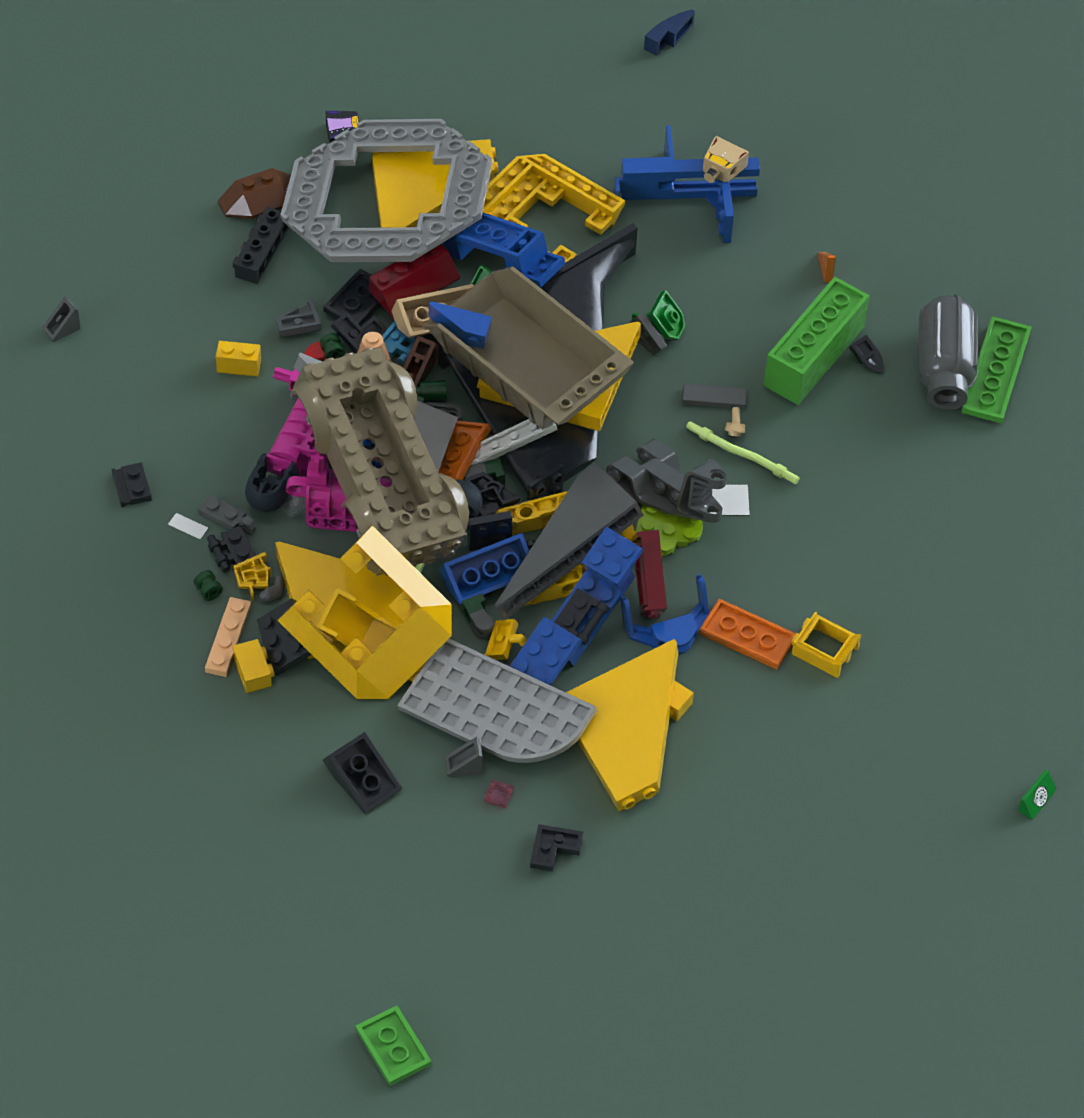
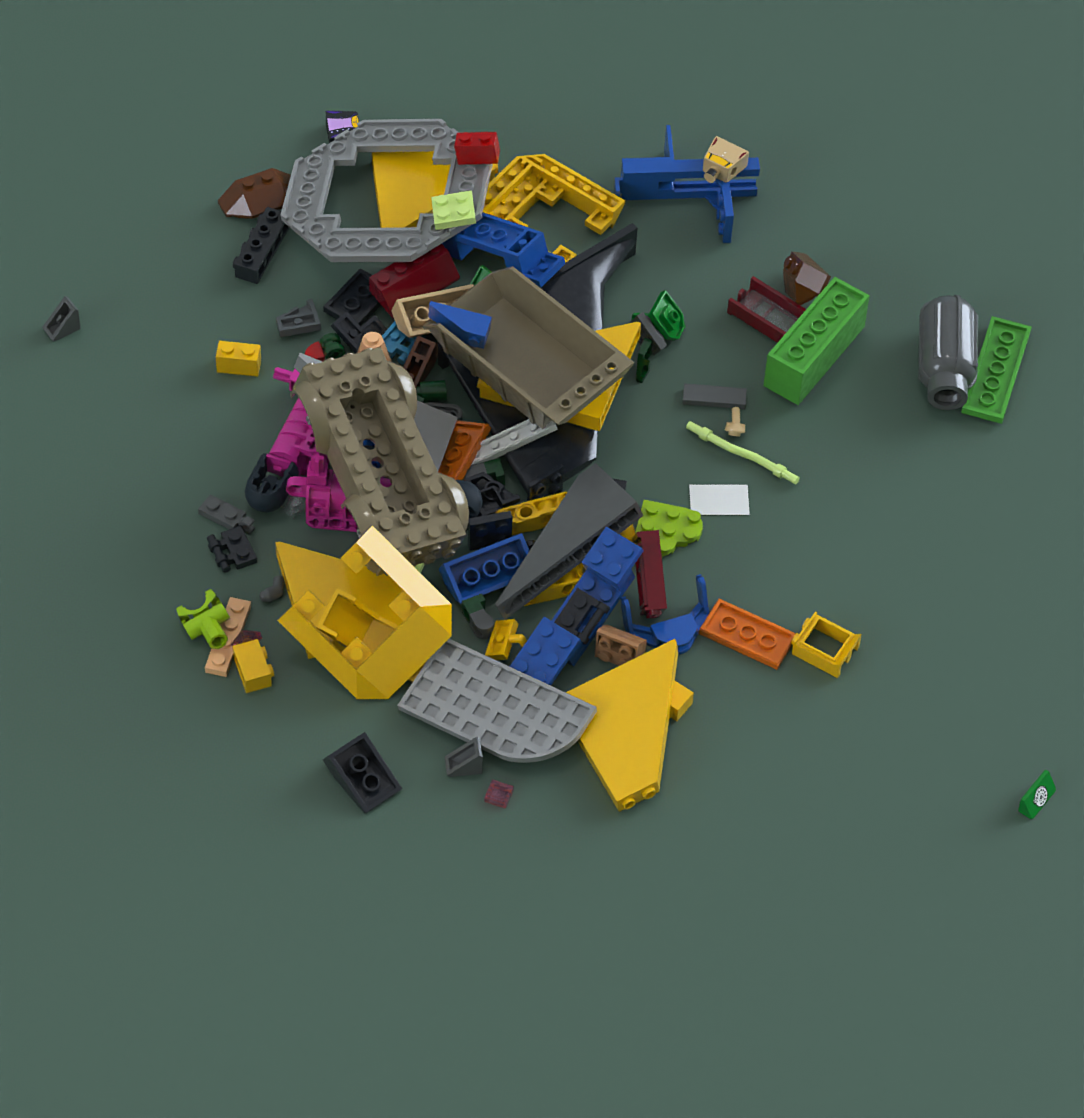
(131, 484): black plate -> none
(188, 526): white sticker -> none
(206, 621): none -> lime connector
(209, 587): dark green wheel -> none
(245, 636): none -> clear pink tile
(253, 573): yellow piece -> none
(281, 646): black plate -> none
(393, 1045): bright green plate -> none
(453, 210): none -> yellowish green plate
(477, 148): none -> red brick
(552, 840): black plate -> none
(617, 645): none -> medium nougat slope
(643, 363): none -> dark green slope
(664, 488): dark grey piece -> none
(668, 31): dark blue slope -> none
(765, 309): none -> dark red door
(803, 278): none -> reddish brown wedge
(827, 265): orange tile -> none
(868, 354): black plate -> none

